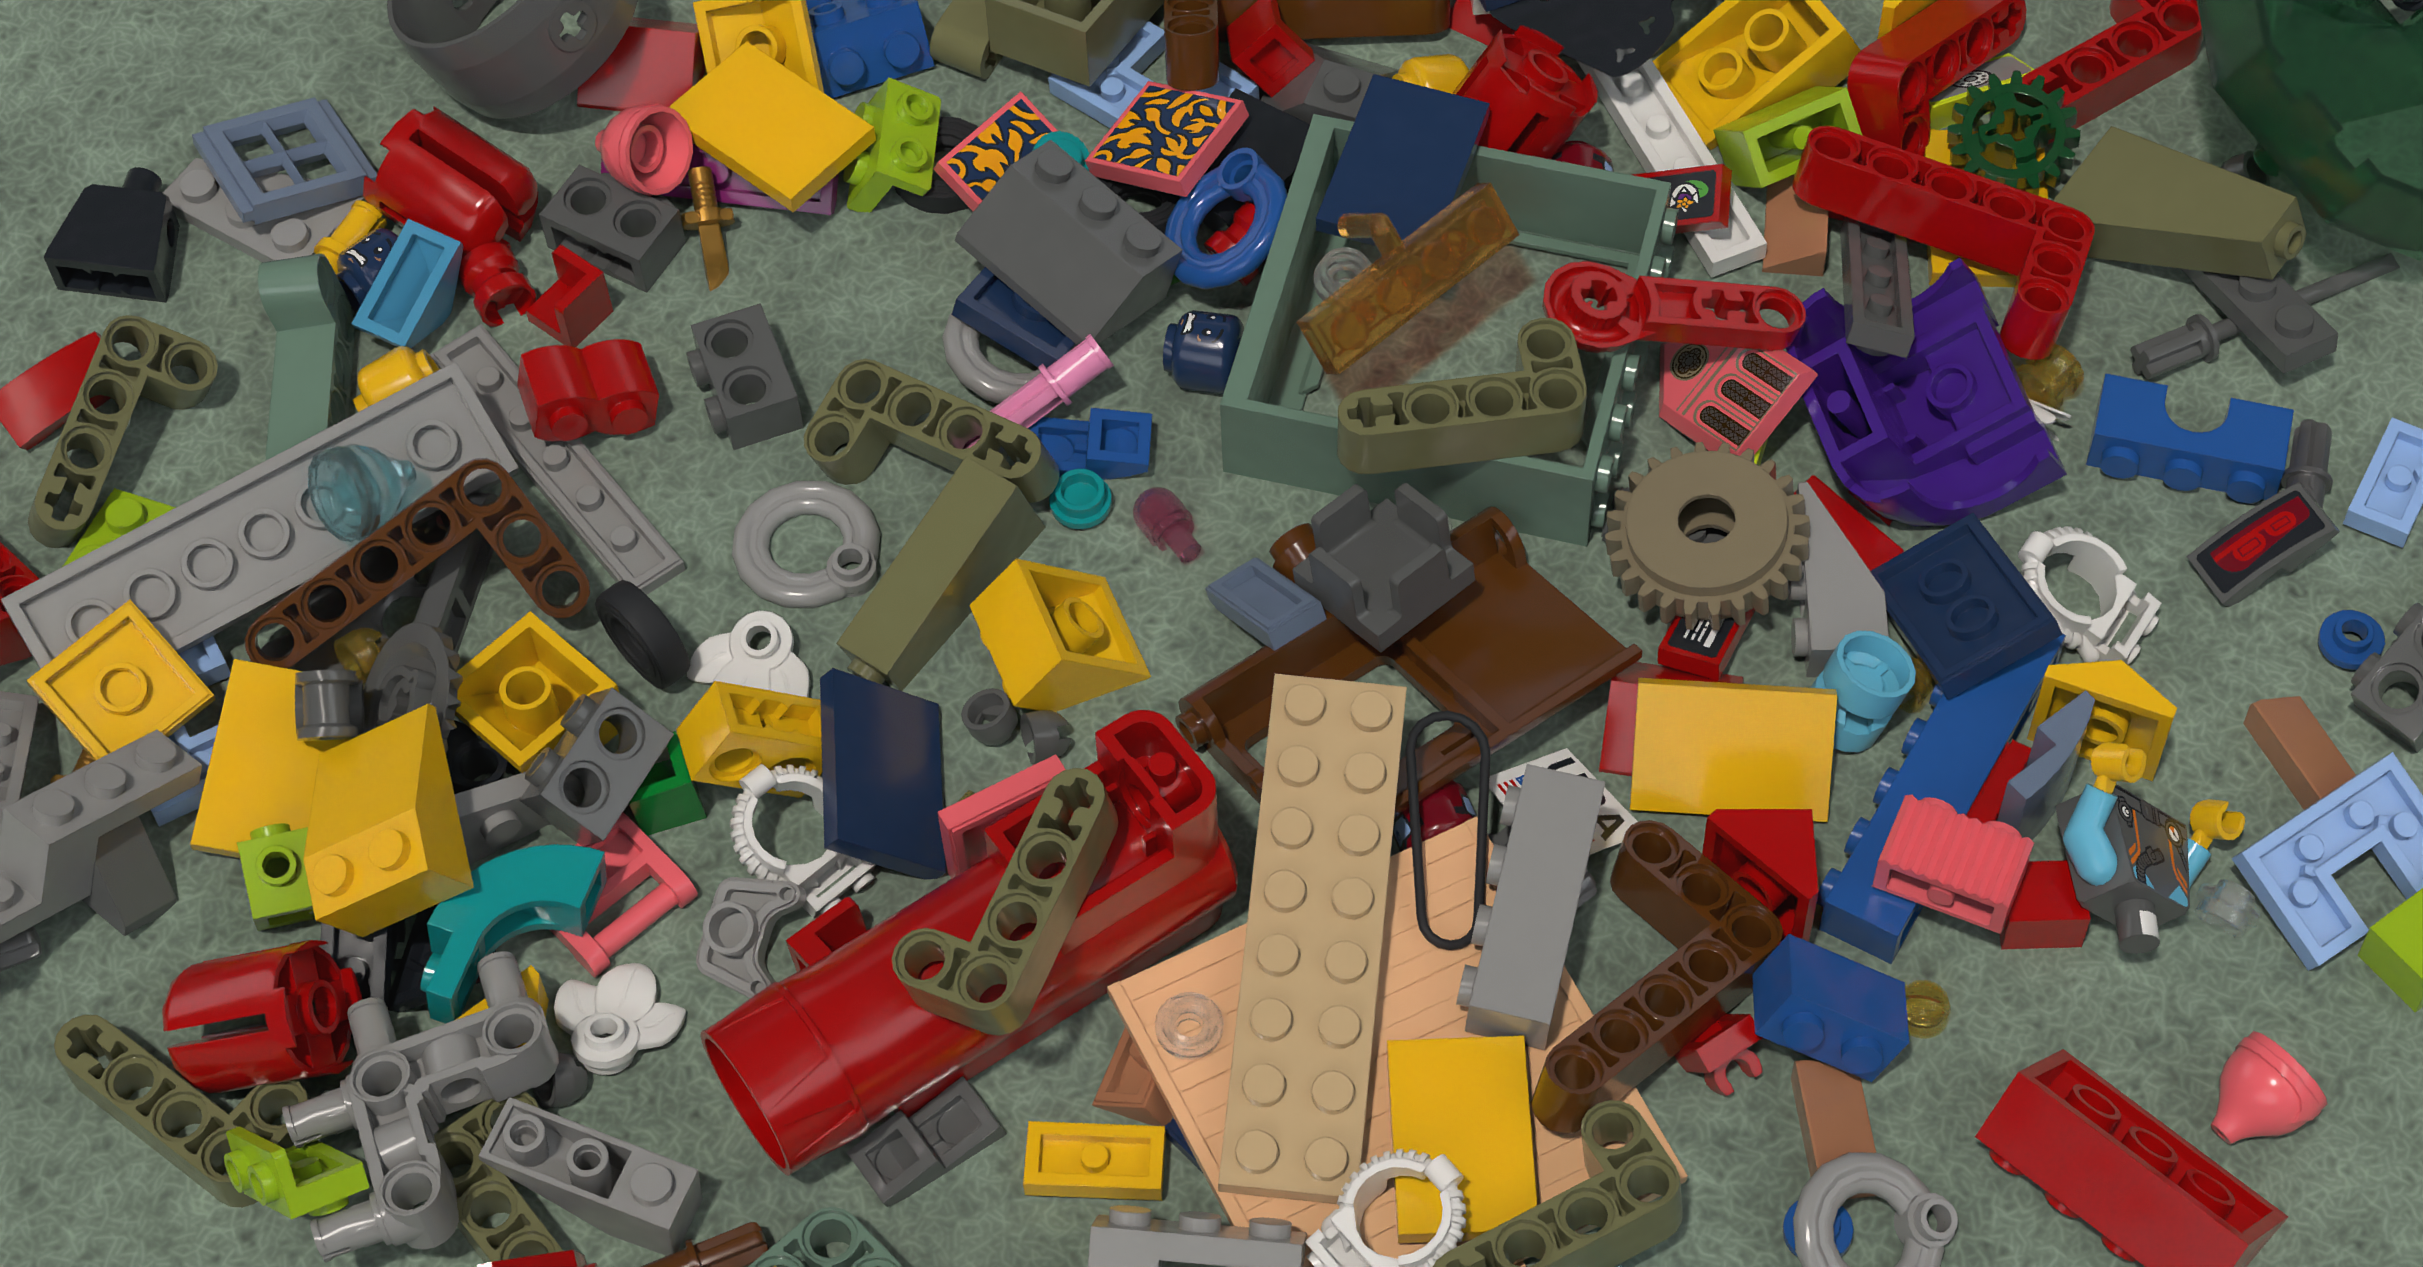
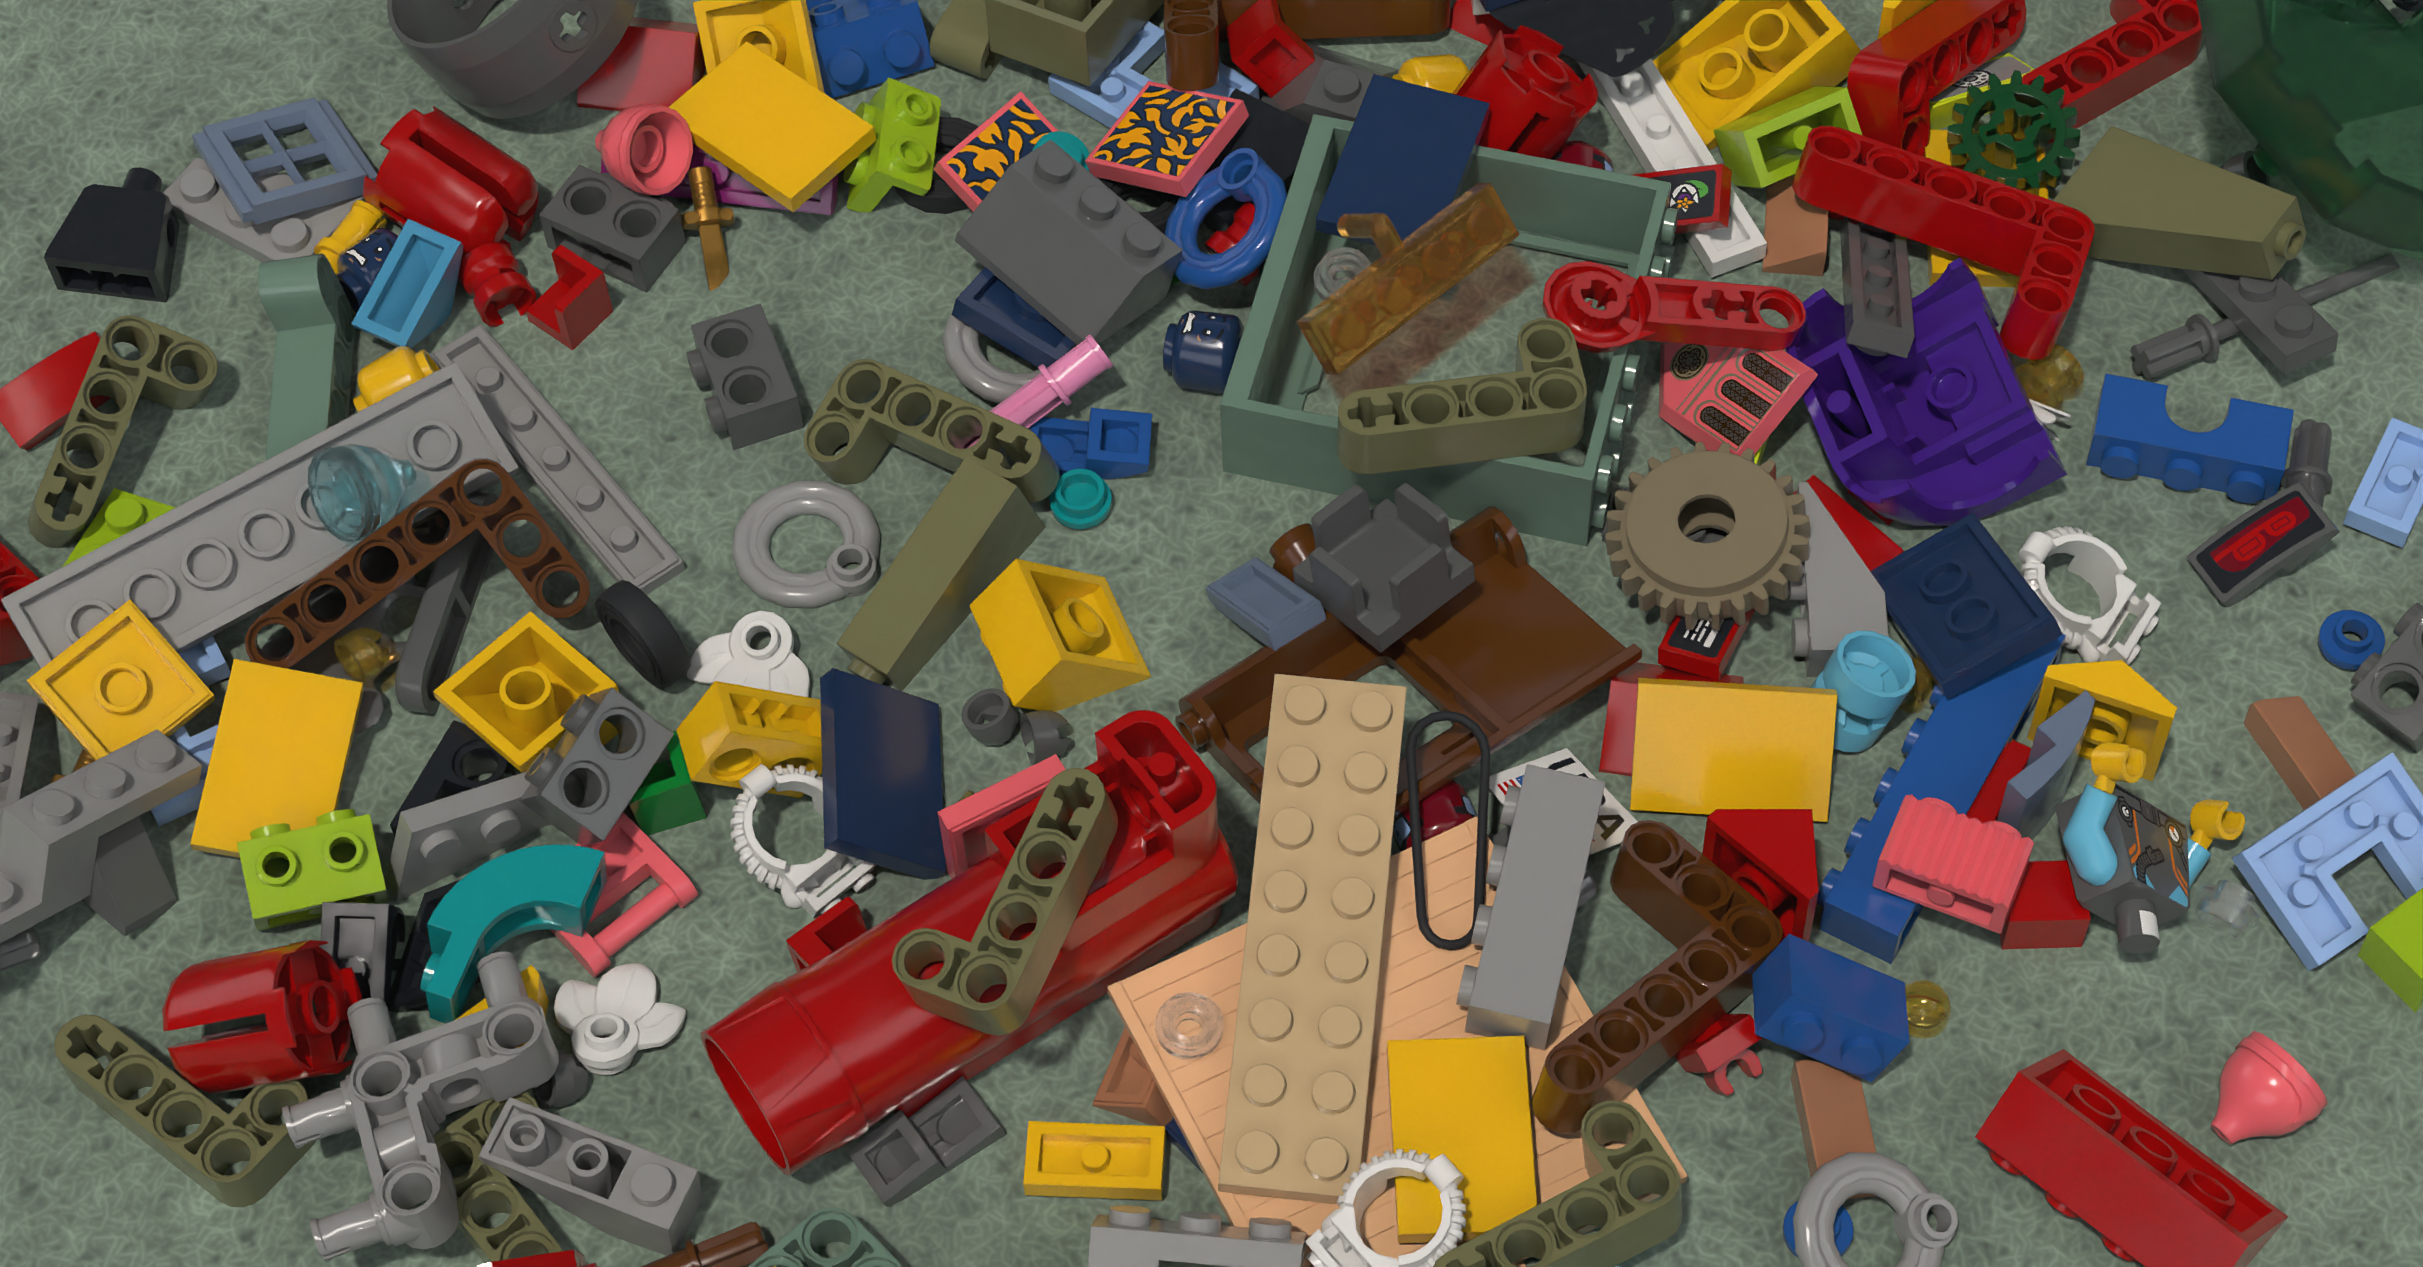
(292, 1179): lime bracket -> none
(329, 705): dark grey piece -> none
(384, 827): yellow slope -> none
(414, 671): dark grey gear -> none
(587, 390): red brick -> none
(740, 930): light grey piece -> none
(1163, 515): clear pink cylinder -> none

